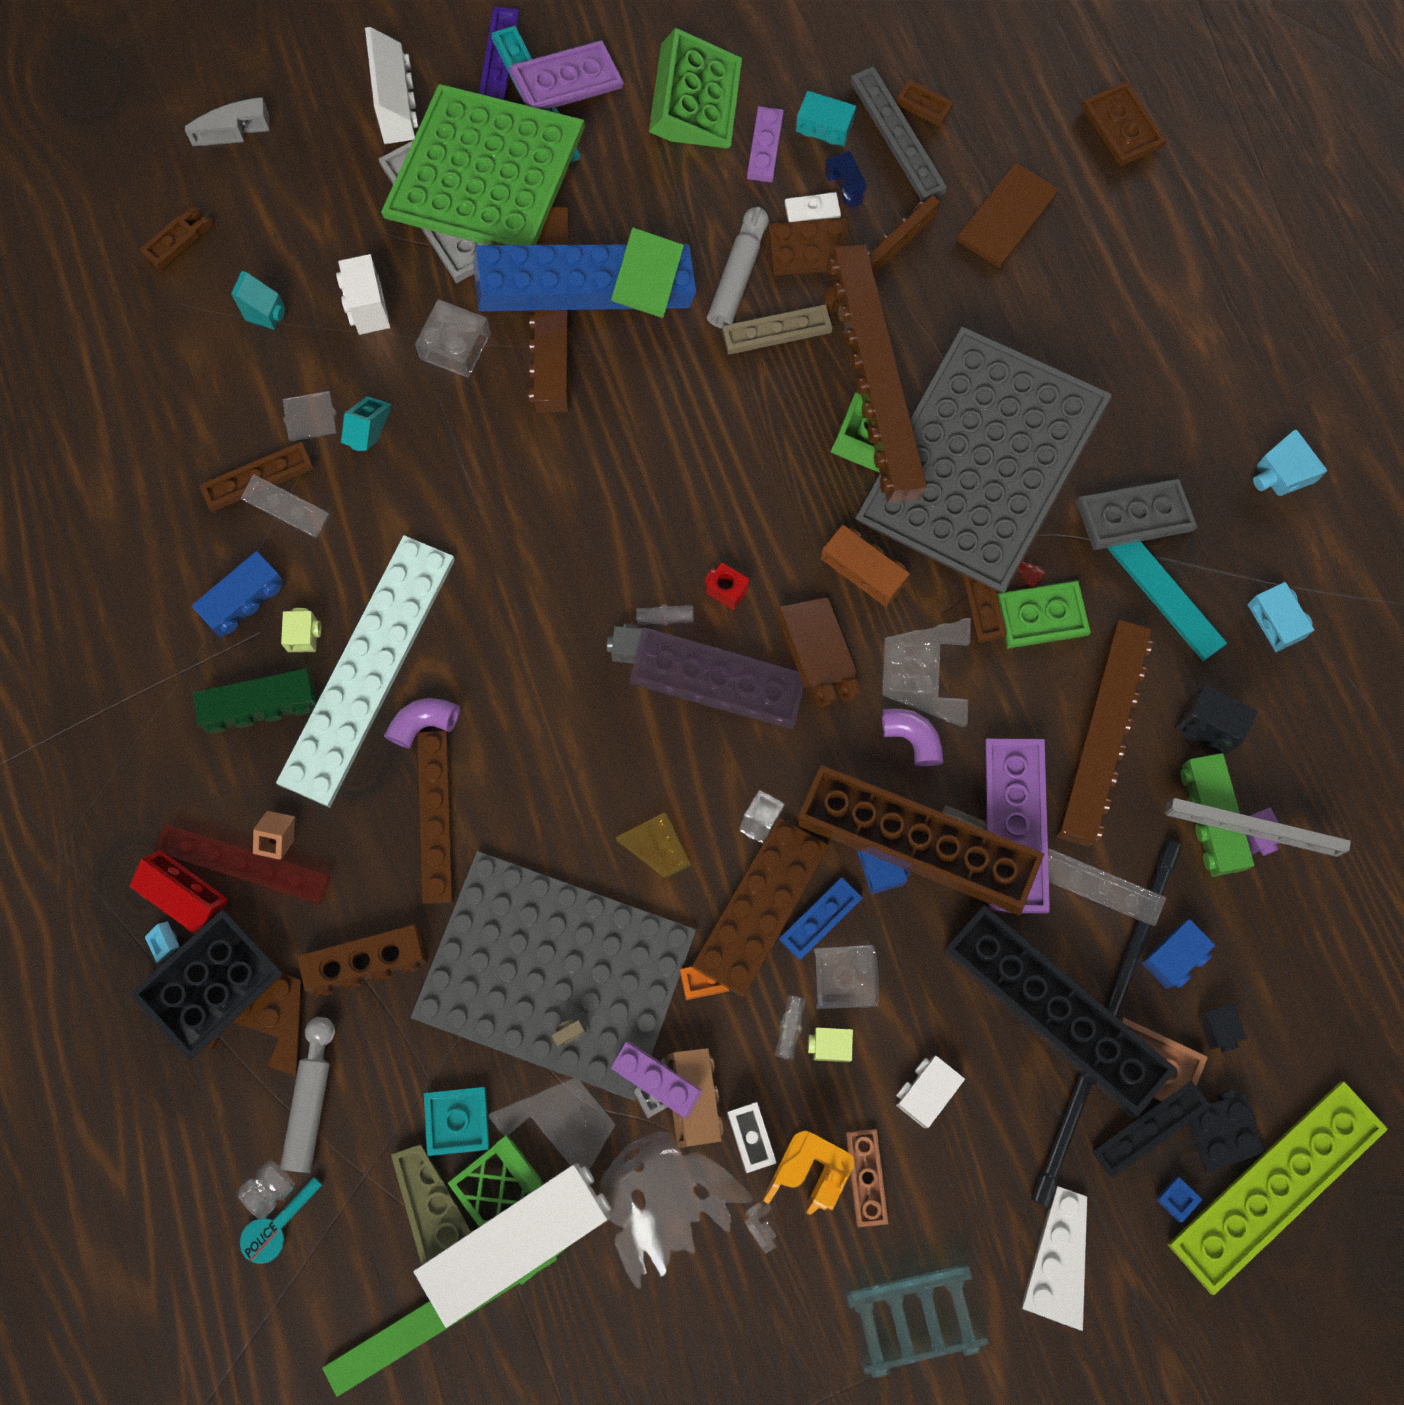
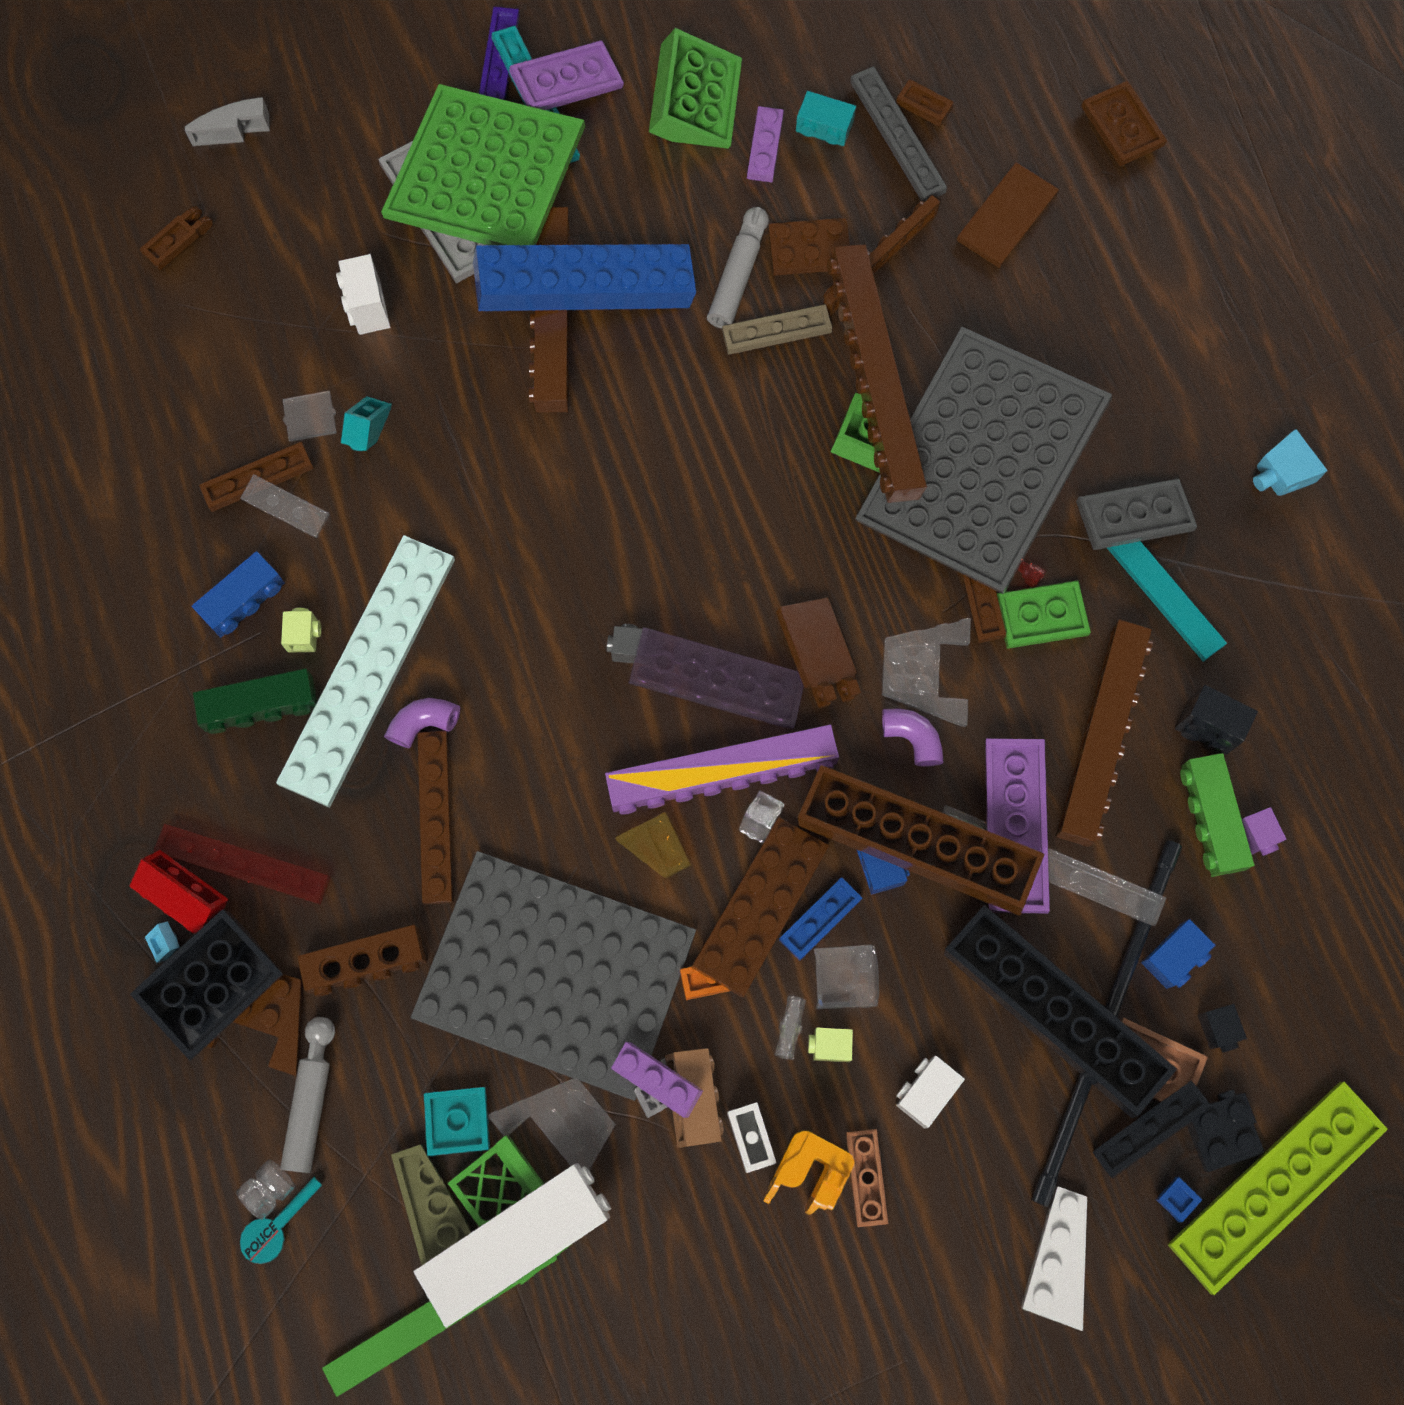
(257, 301): teal slope -> none
(273, 835): nougat brick -> none
(391, 87): white slope -> none
(453, 338): clear brick -> none
(567, 1032): dark tan plate -> none
(647, 272): bright green tile -> none
(664, 615): clear pin -> none
(669, 1199): clear piece -> none
(721, 769): none -> medium lavender brick
(729, 597): red brick -> none
(761, 1232): clear bracket -> none
(812, 207): white plate -> none
(848, 176): clear blue leg -> none
(865, 565): dark orange brick -> none
(894, 1294): clear light blue fence -> none
(1257, 827): light grey tile -> none
(1281, 616): medium azure brick -> none

